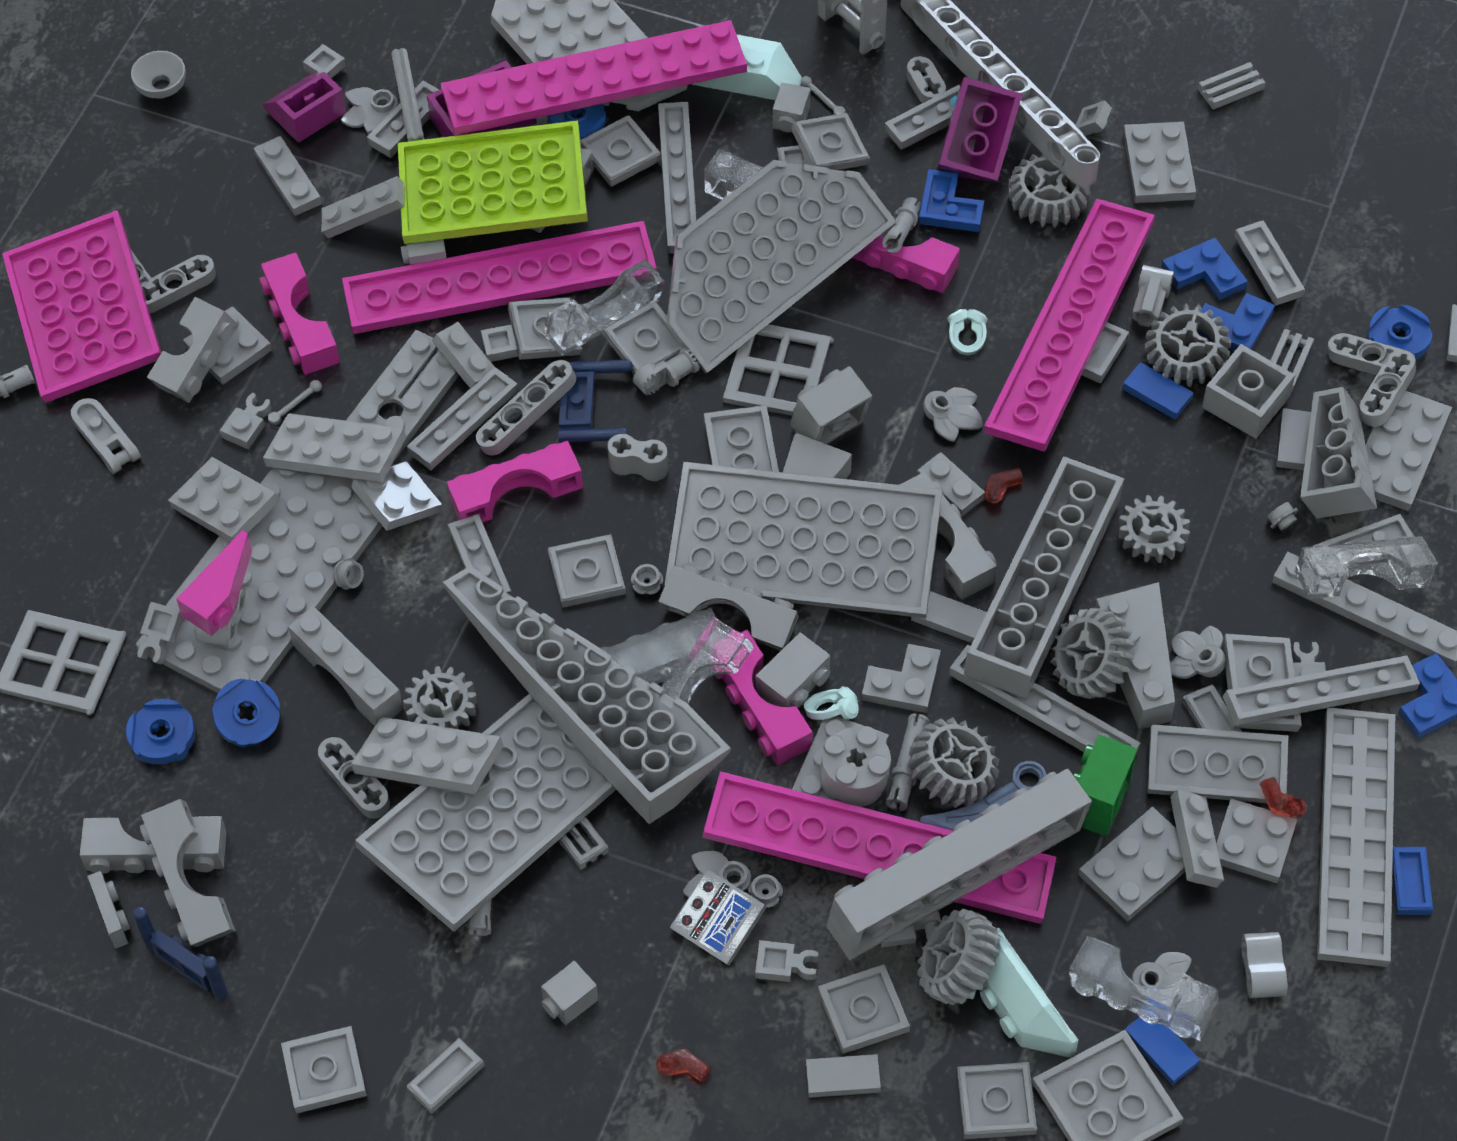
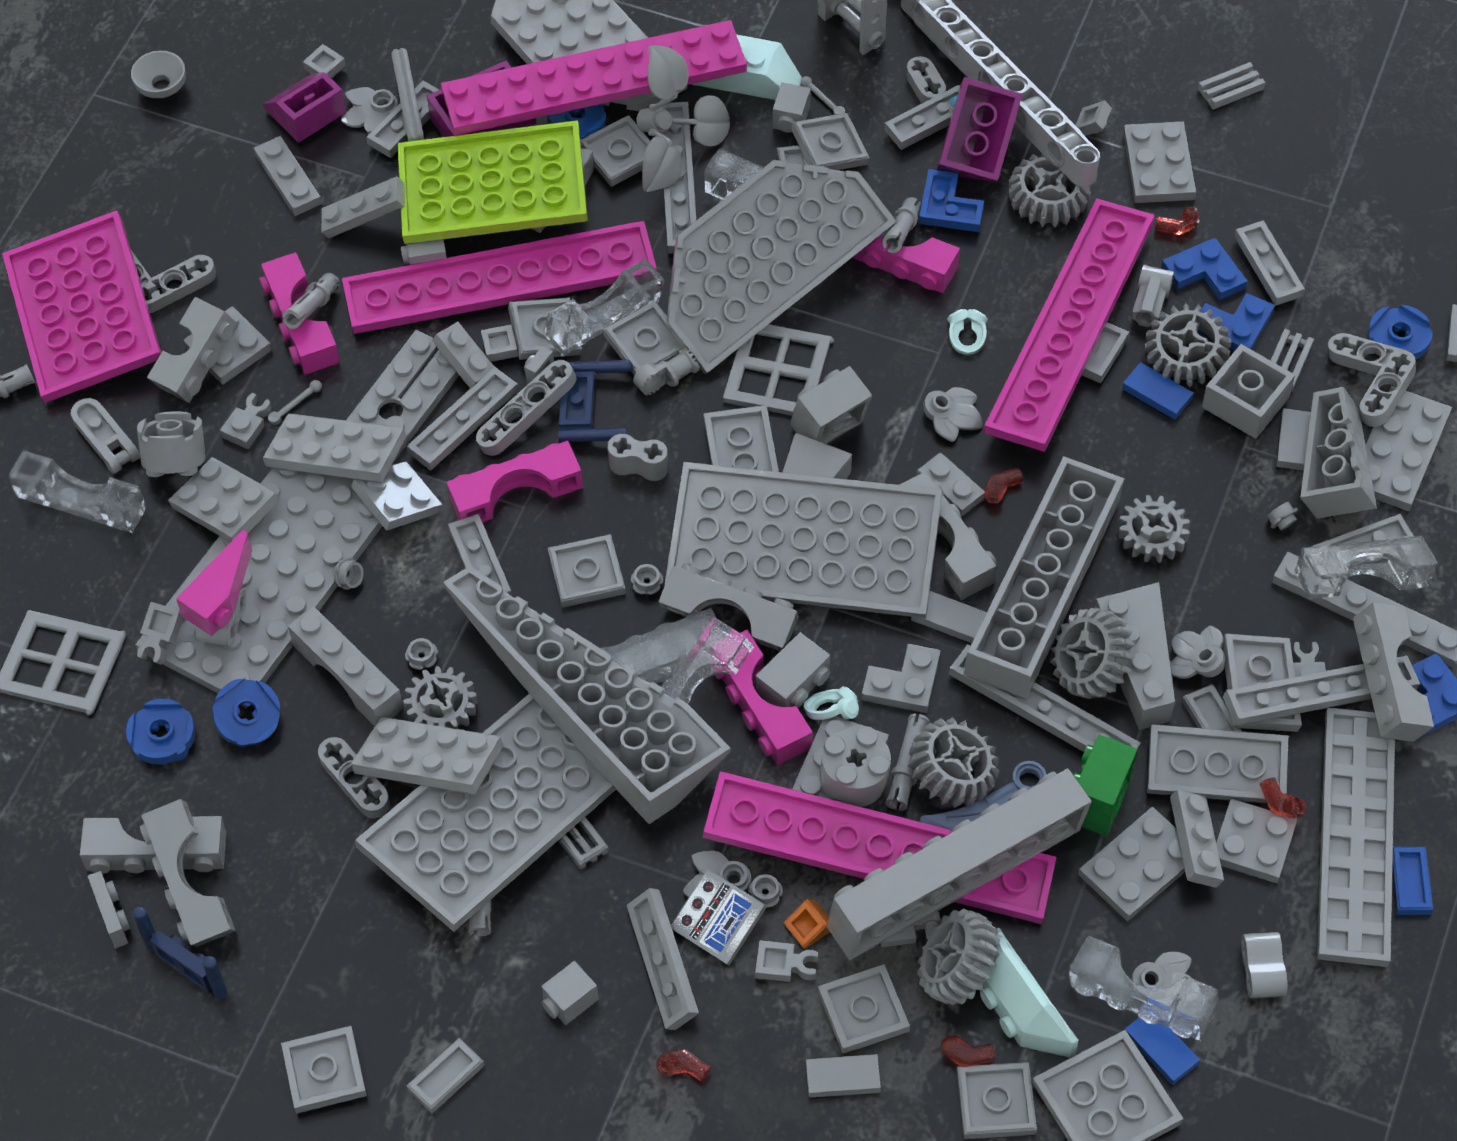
(45, 483): none -> clear arch
(171, 444): none -> light grey brick
(315, 296): none -> light grey pin
(418, 647): none -> light grey plate
(537, 363): none -> light grey plate
(662, 959): none -> light grey plate
(665, 76): none -> light grey plant
(808, 923): none -> orange slope
(965, 1054): none -> clear red arm
(1181, 224): none -> clear red arm
(1398, 707): none -> light grey arch

